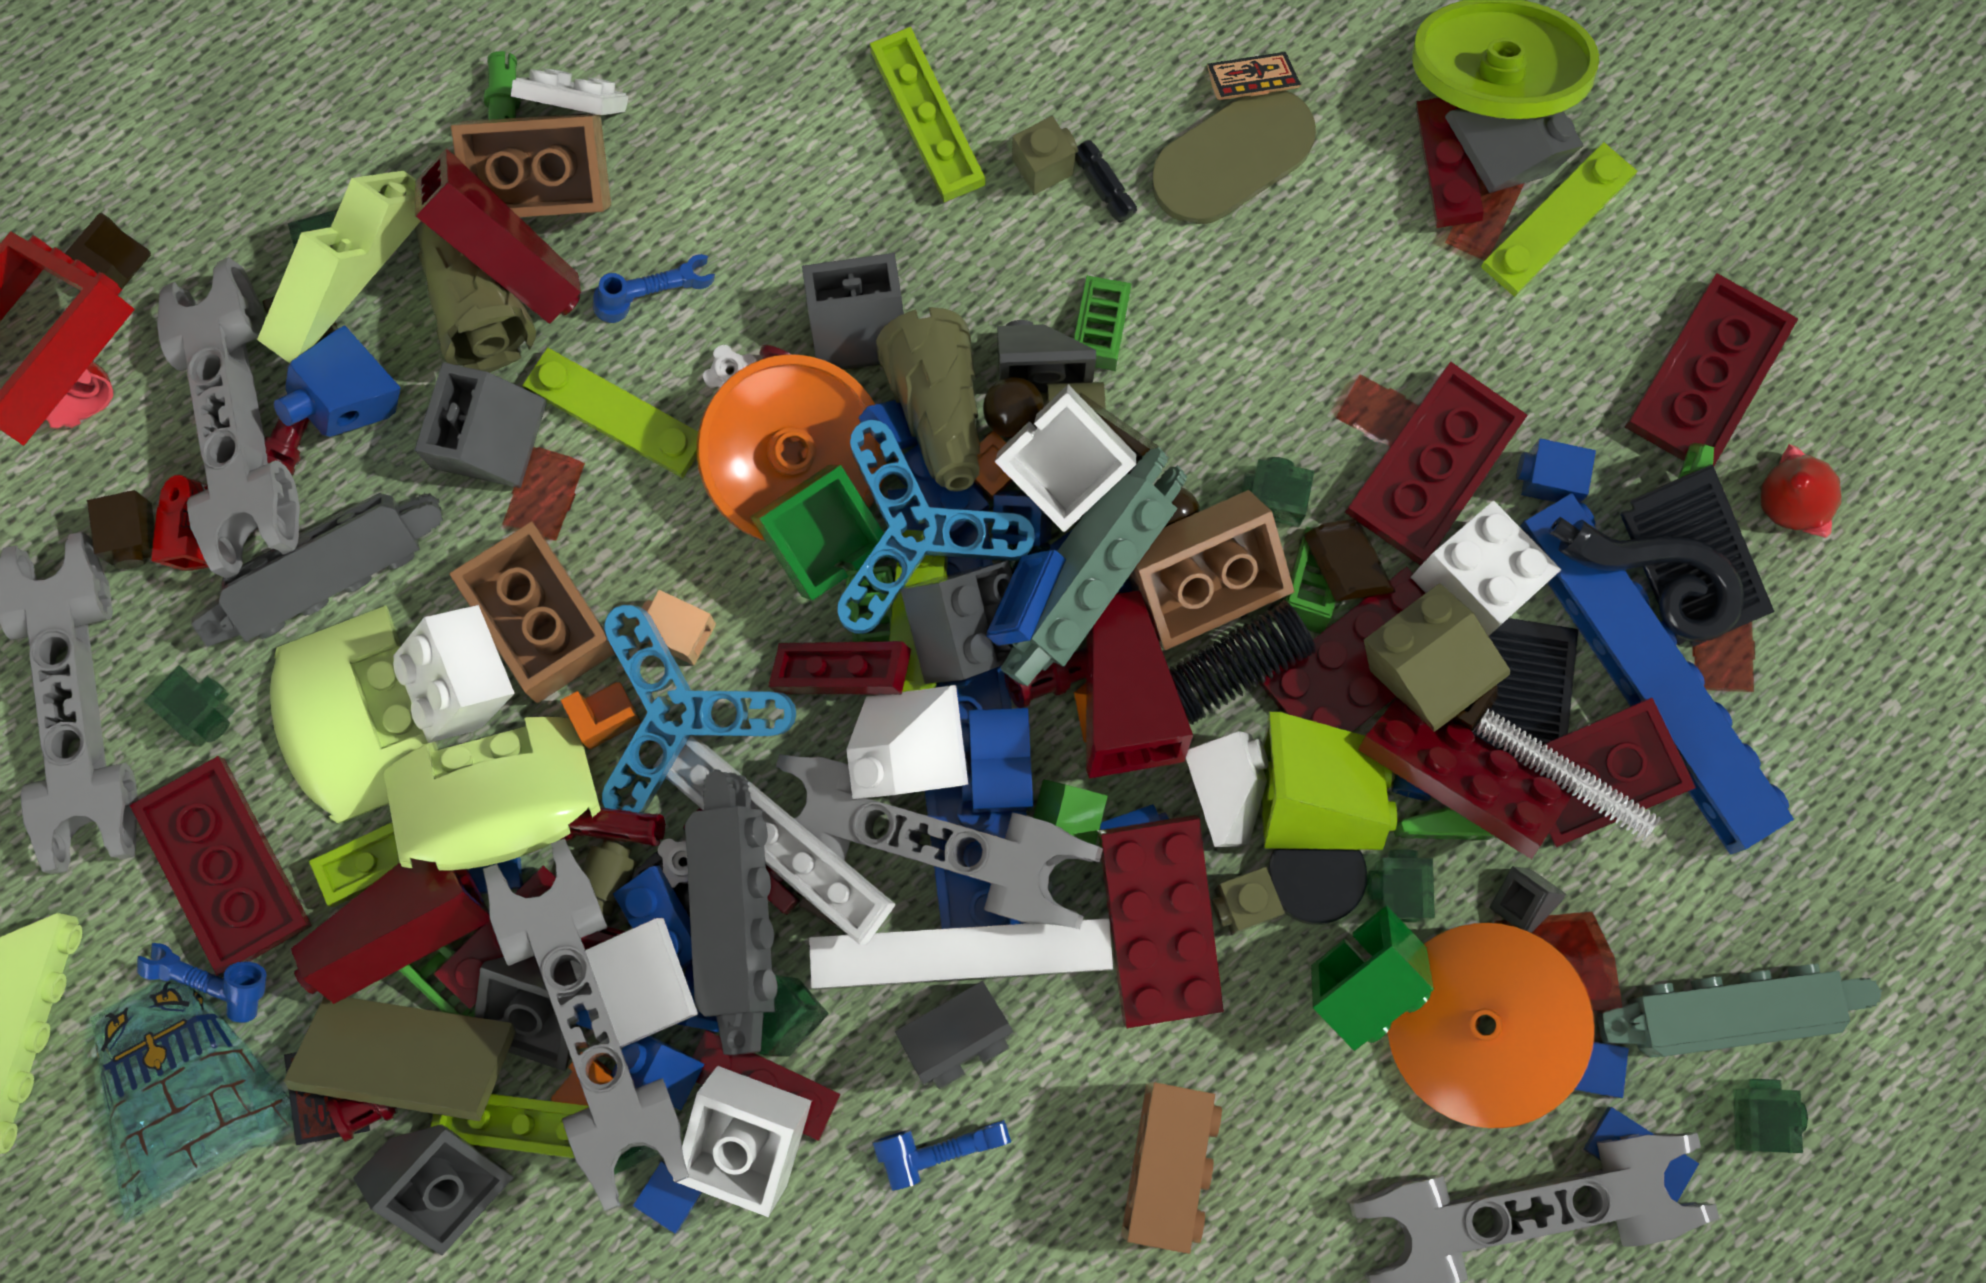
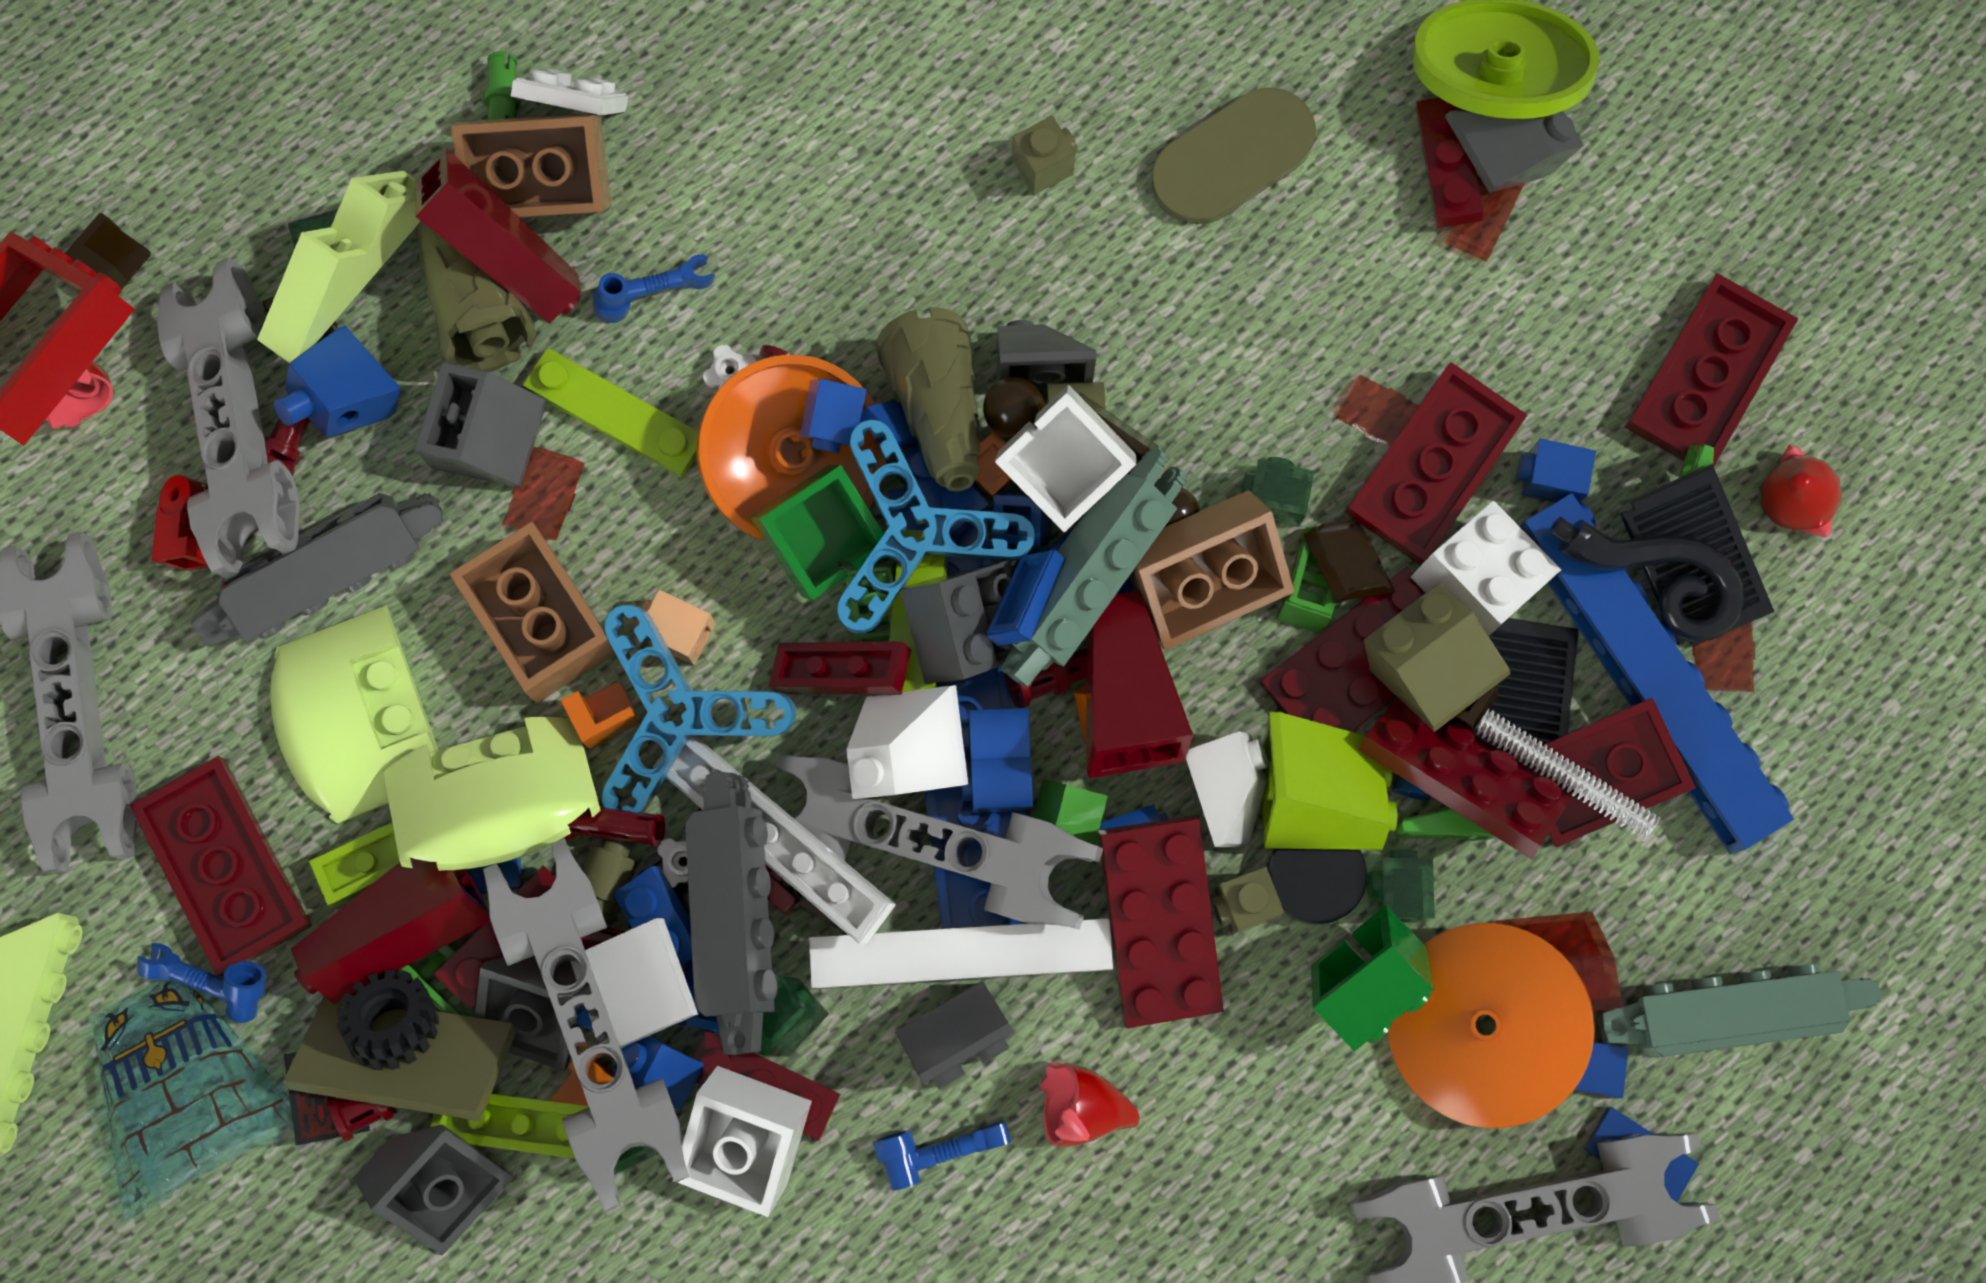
(122, 528): dark brown brick -> none
(192, 705): clear green brick -> none
(396, 1041): none -> black tyre
(452, 674): white brick -> none
(665, 1200): blue tile -> none
(831, 414): none -> blue brick
(850, 307): dark grey slope -> none
(927, 114): lime plate -> none
(1082, 1106): none -> hat
(1105, 181): black axle -> none
(1105, 356): bright green slope -> none
(1170, 1168): medium nougat brick -> none
(1252, 76): piece -> none
(1294, 633): black piece -> none
(1526, 899): dark grey slope -> none
(1559, 219): lime plate -> none
(1769, 1117): clear green brick -> none

